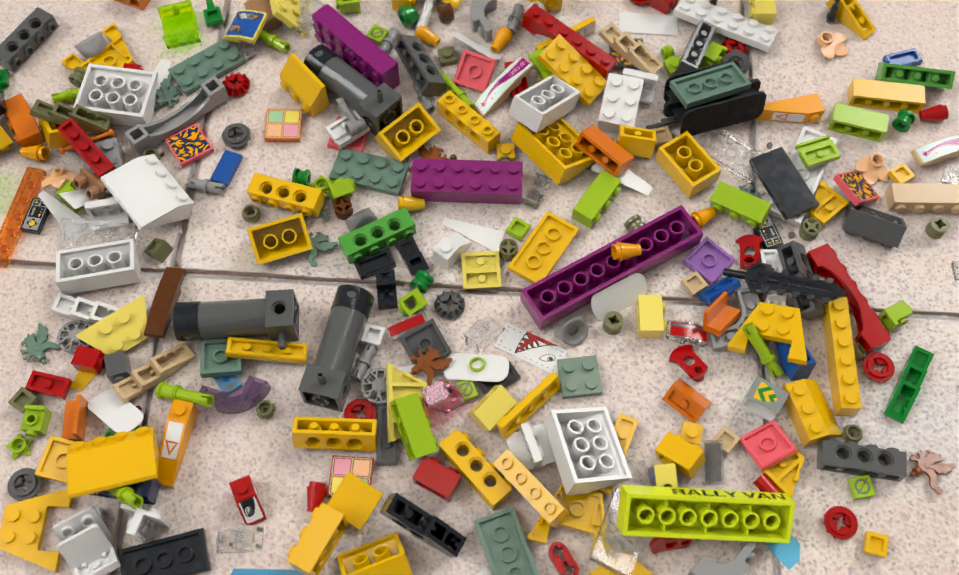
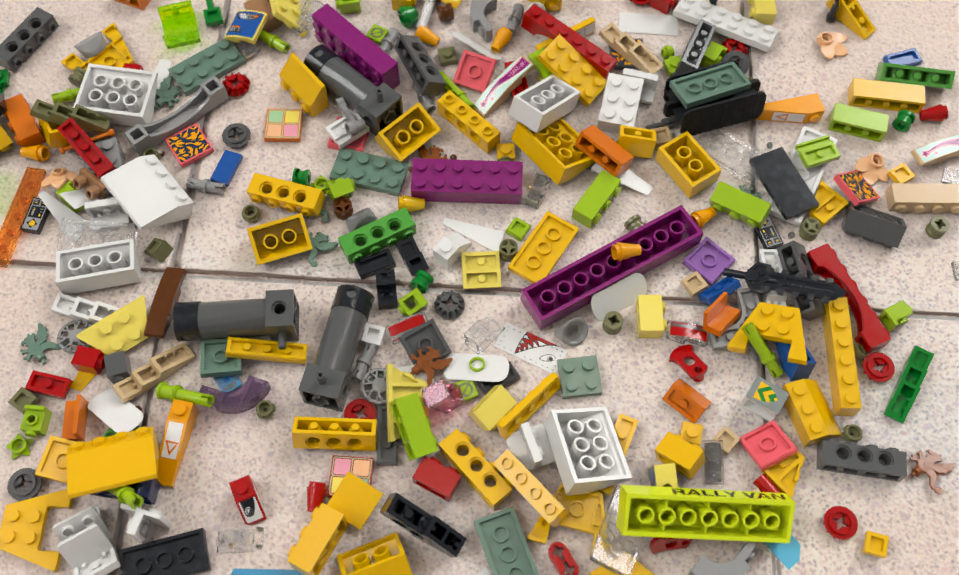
(746, 242): red piece -> none
(861, 487): lime tile -> none

